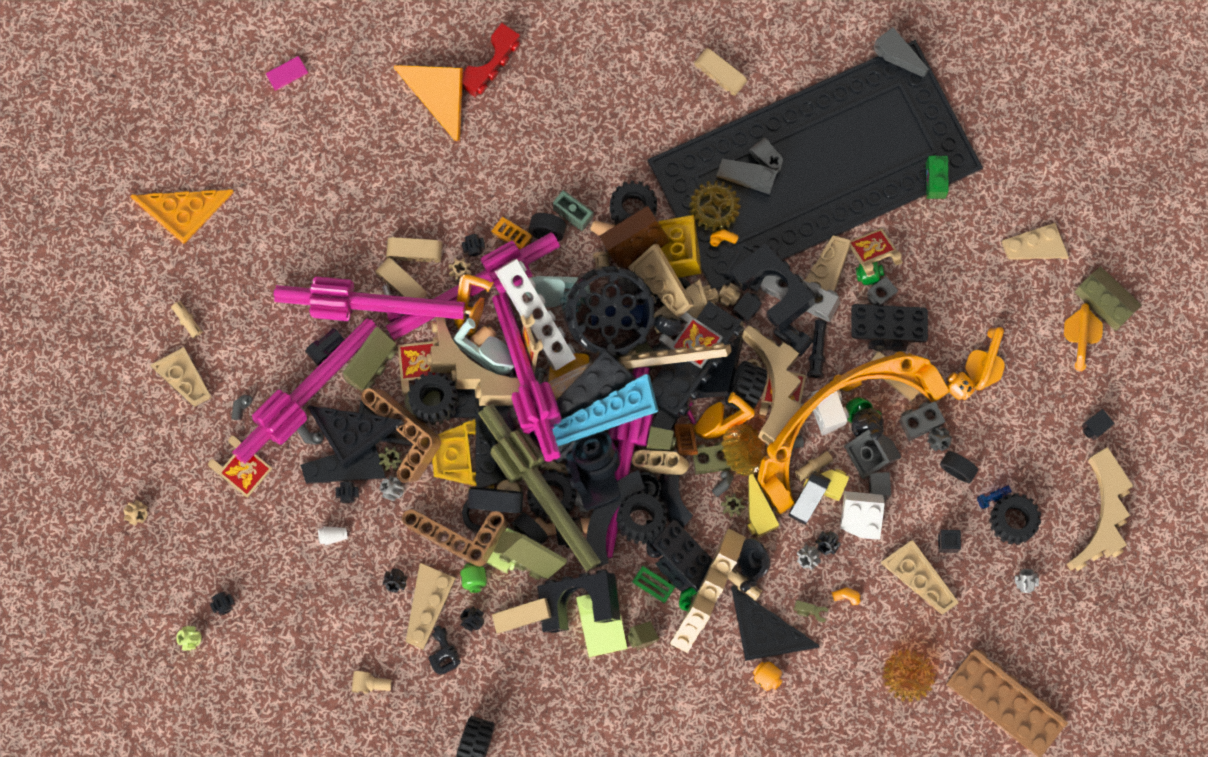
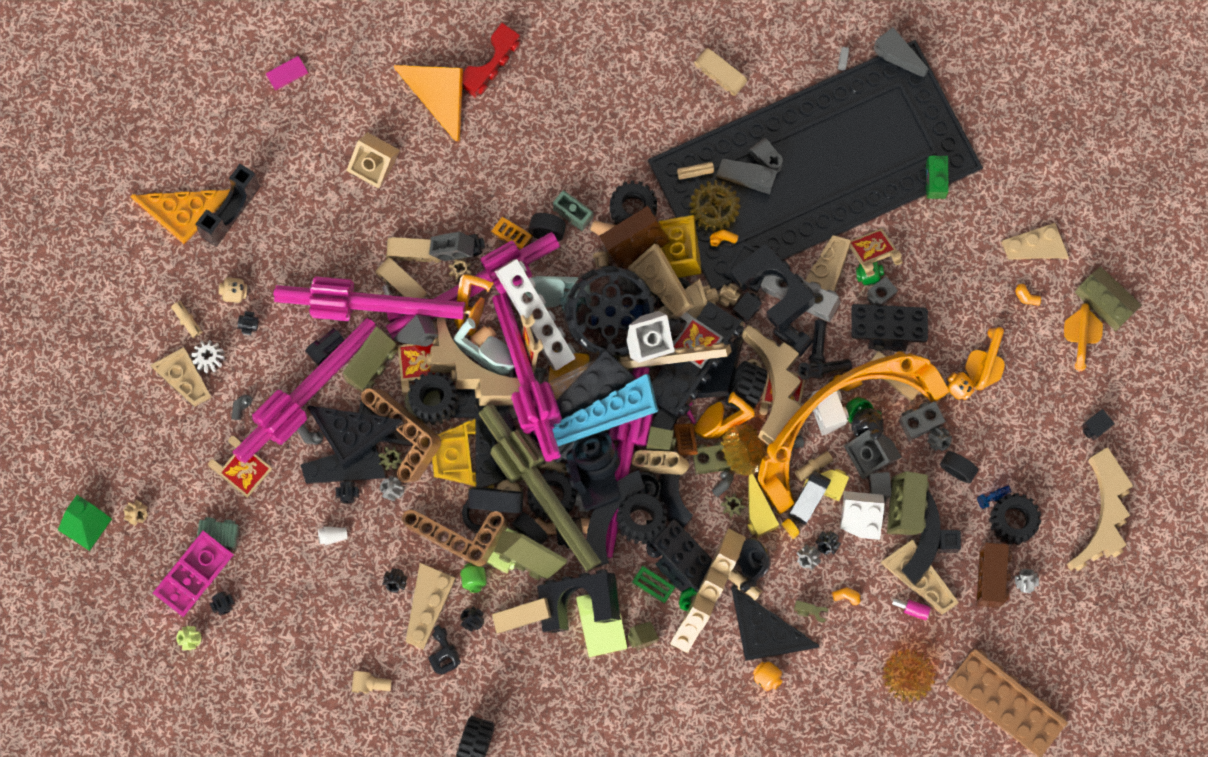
(83, 522): none -> green slope
(193, 574): none -> dark pink slope
(212, 361): none -> white gear
(224, 533): none -> sand green brick
(233, 290): none -> tan head
(243, 188): none -> black arch
(248, 323): none -> black gear
(372, 159): none -> tan slope
(418, 332): none -> dark grey slope
(451, 246): none -> dark grey brick
(649, 337): none -> white slope
(695, 170): none -> tan axle
(791, 528): none -> yellow tile
(818, 369): none -> black pin
(843, 59): none -> light grey tile
(907, 503): none -> olive slope
(913, 608): none -> dark pink piece
(927, 546): none -> black tile
(993, 575): none -> reddish brown brick
(1025, 297): none -> light orange arm

